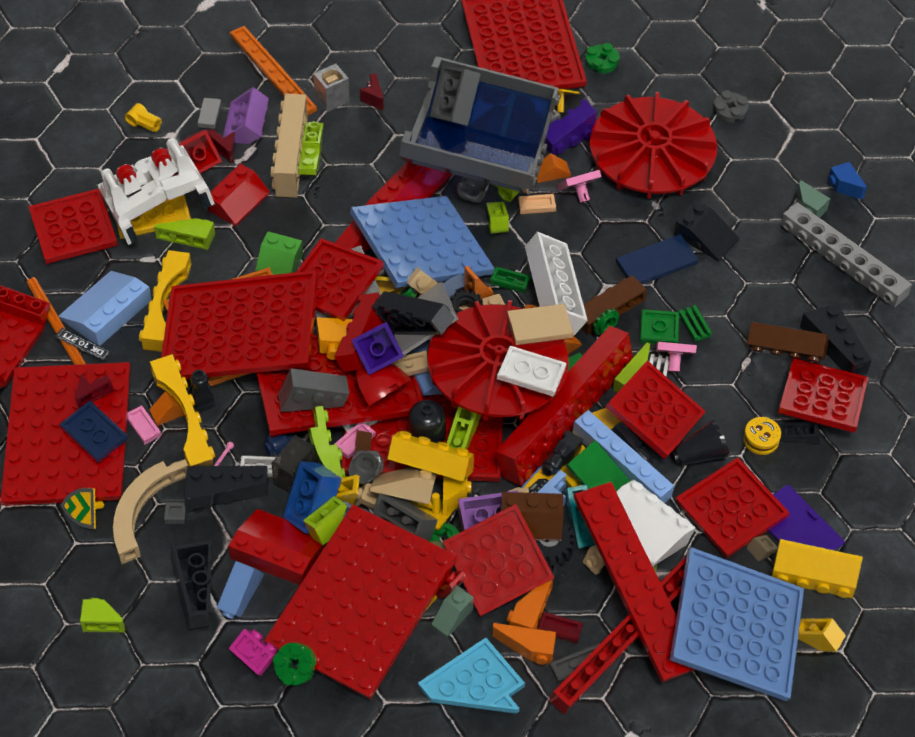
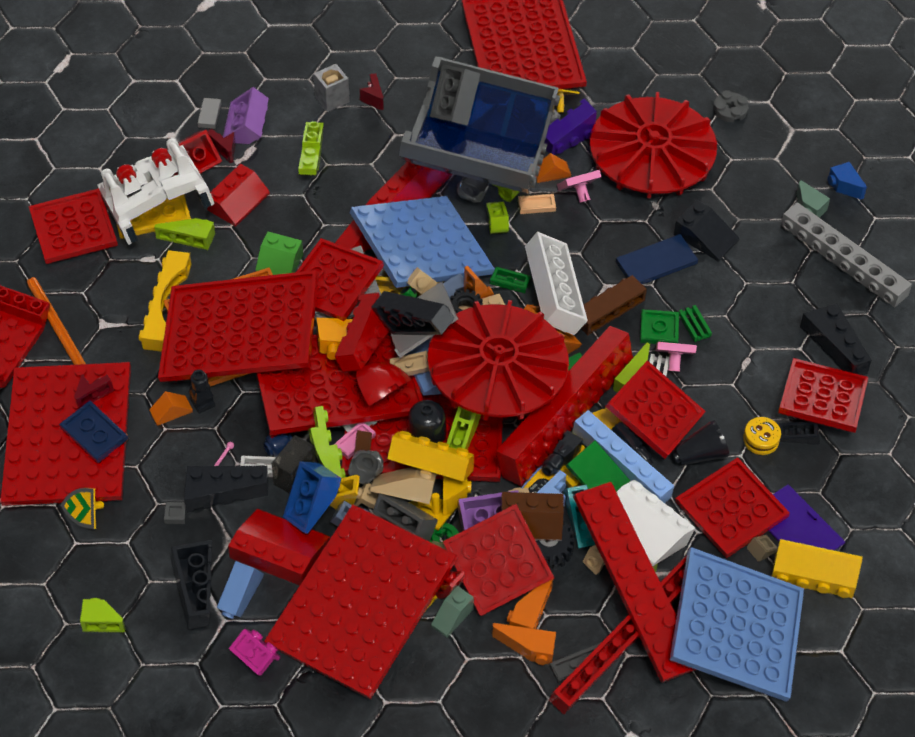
(83, 344): black sticker -> none
(107, 306): light blue slope -> none
(135, 498): tan arch -> none
(139, 116): yellow piece -> none
(143, 425): bright pink tile -> none
(167, 377): yellow arch -> none
(268, 65): orange tile -> none
(283, 662): green plate -> none
(289, 145): tan brick -> none
(312, 389): dark grey wedge -> none
(325, 520): lime slope -> none
(378, 348): dark purple slope -> none
(475, 680): medium azure wing -> none
(531, 371): white tile -> none
(540, 324): tan tile -> none
(565, 628): dark red tile -> none
(596, 53): green plate -> none
(606, 319): green gear -> none
(787, 341): reddish brown brick -> none
(821, 634): yellow slope -> none

